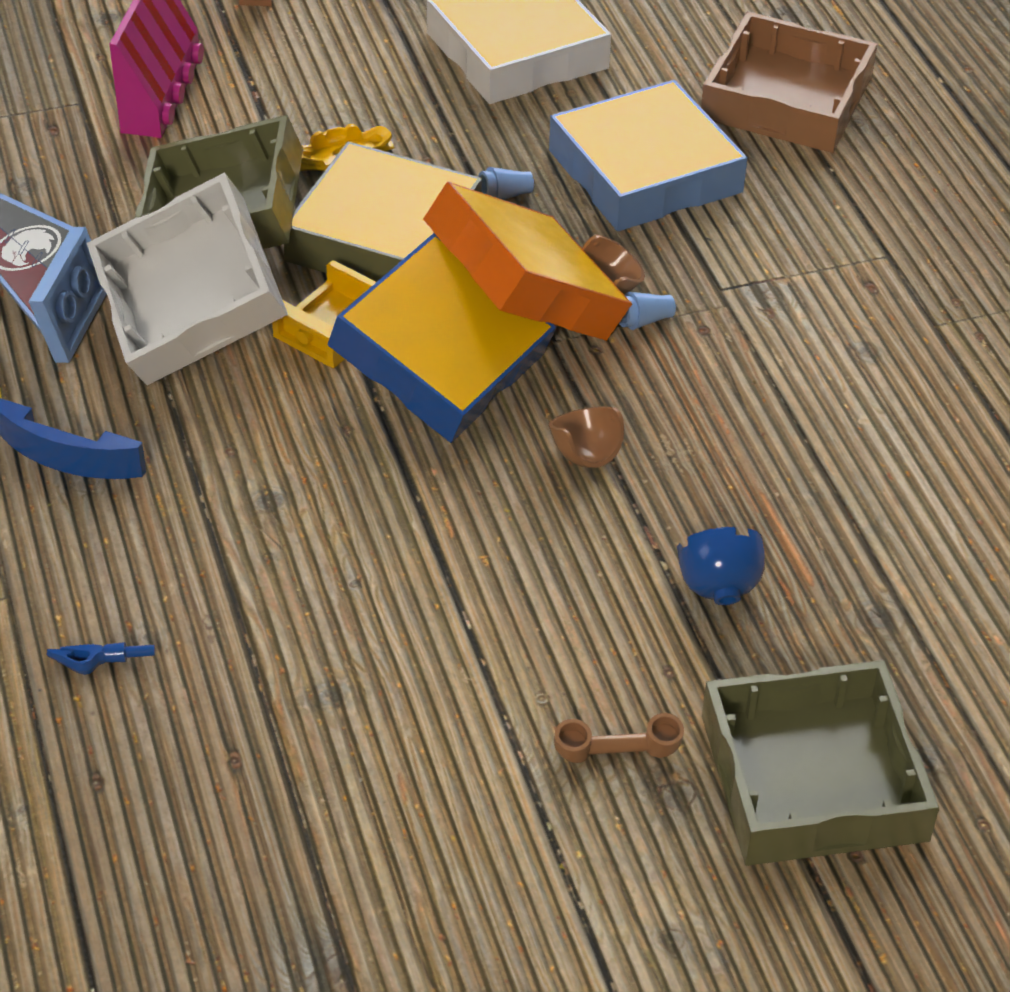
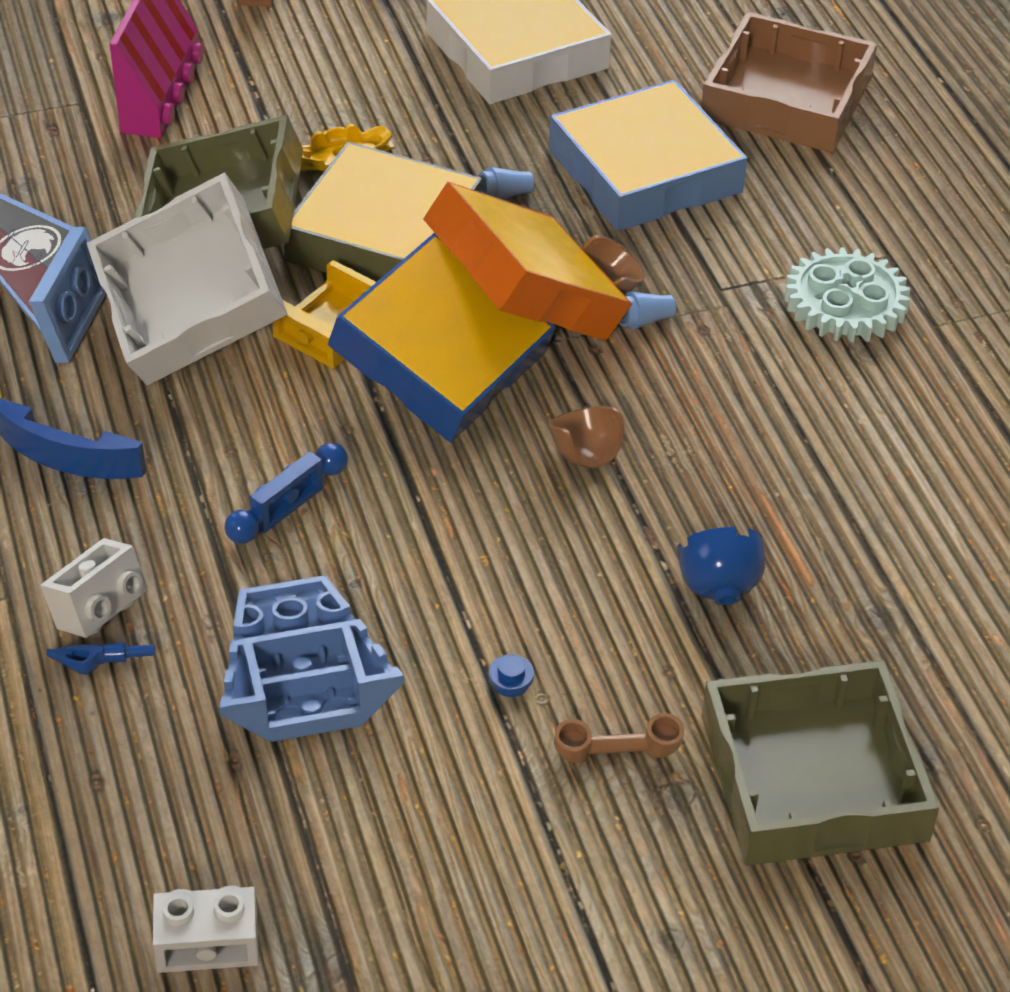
(94, 587): none -> white brick
(205, 929): none -> white brick
(285, 492): none -> blue plate
(302, 663): none -> medium blue wedge
(511, 675): none -> plate
(847, 294): none -> light aqua gear

